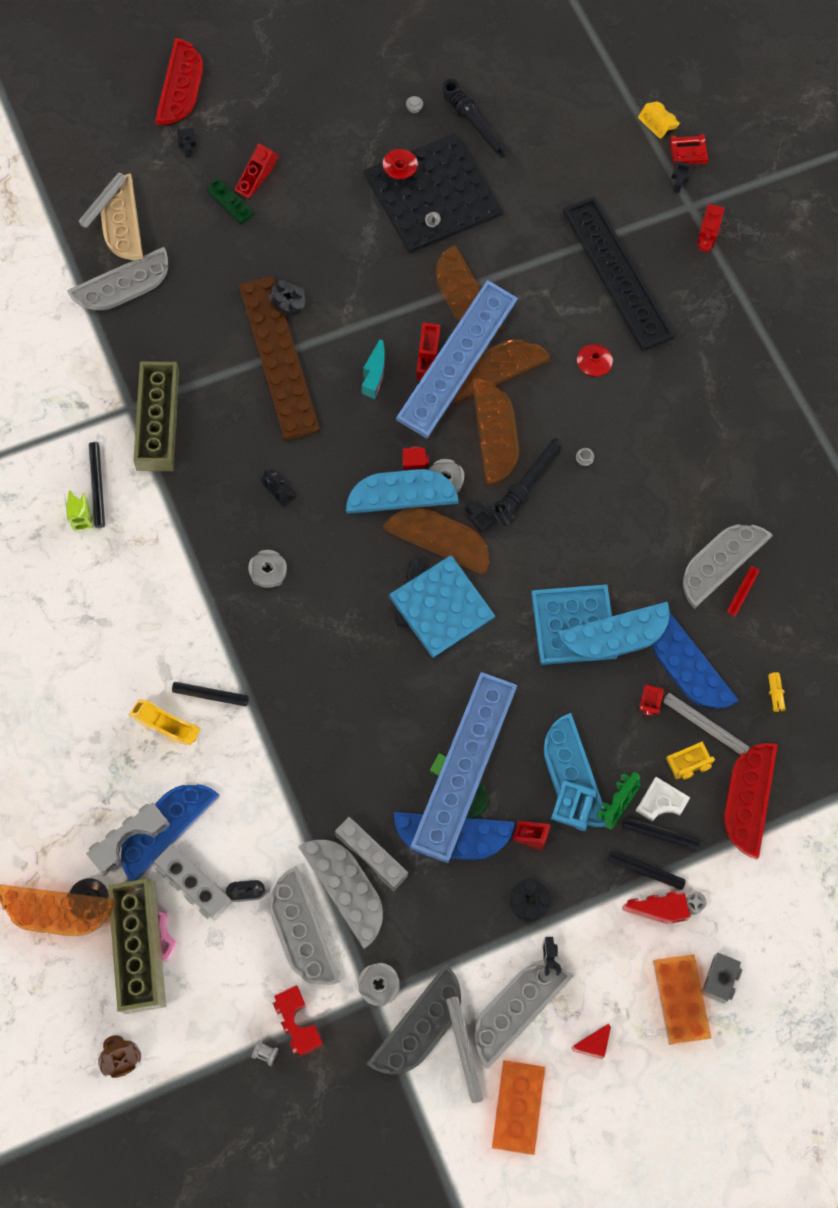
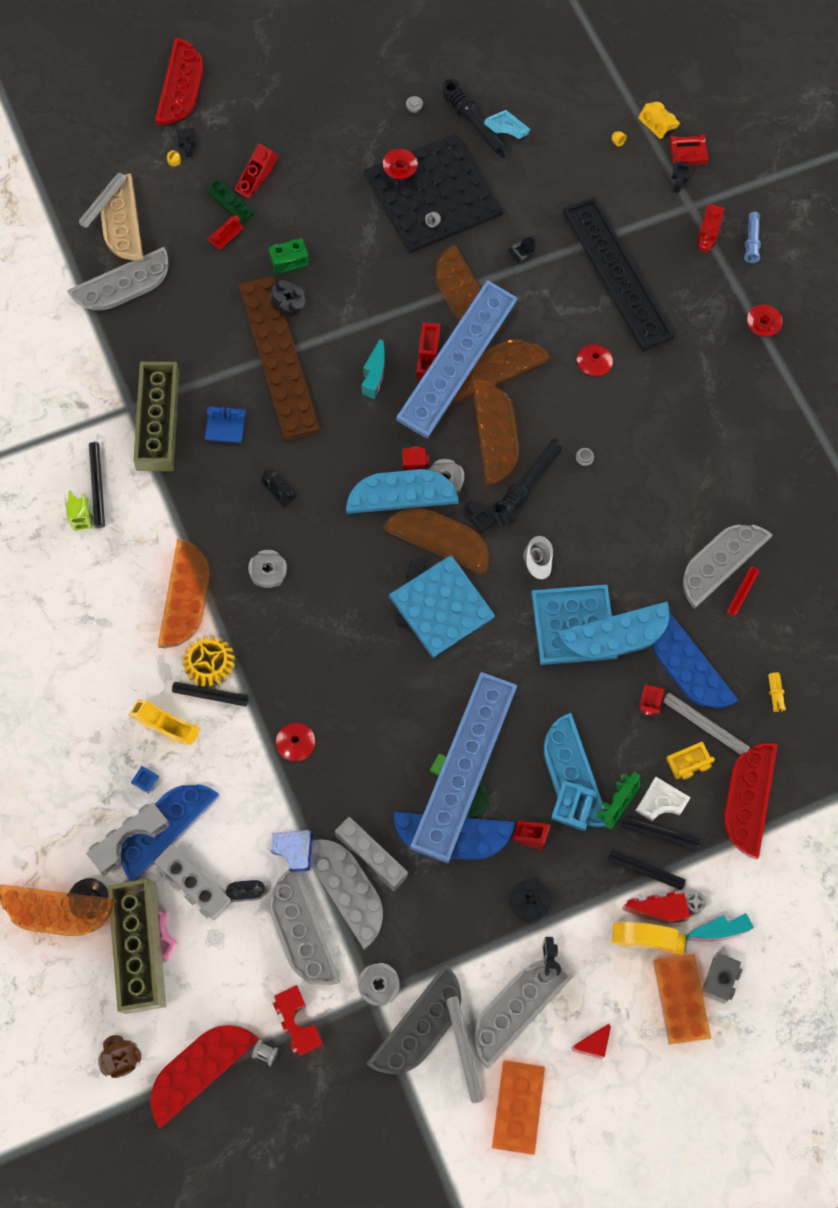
(145, 779): none -> blue plate
(175, 160): none -> yellow hinge
(185, 595): none -> clear orange plate
(197, 1069): none -> red plate
(215, 657): none -> yellow gear
(225, 424): none -> blue hinge
(226, 232): none -> red hinge
(288, 256): none -> green brick
(295, 848): none -> clear blue tile
(299, 750): none -> red dish
(506, 123): none -> medium azure tile
(523, 250): none -> black plate
(539, 557): none -> light grey piece
(618, 138): none -> yellow hinge
(648, 936): none -> yellow arch
(721, 929): none -> teal slope
(753, 244): none -> medium blue pin
(767, 315): none -> red dish

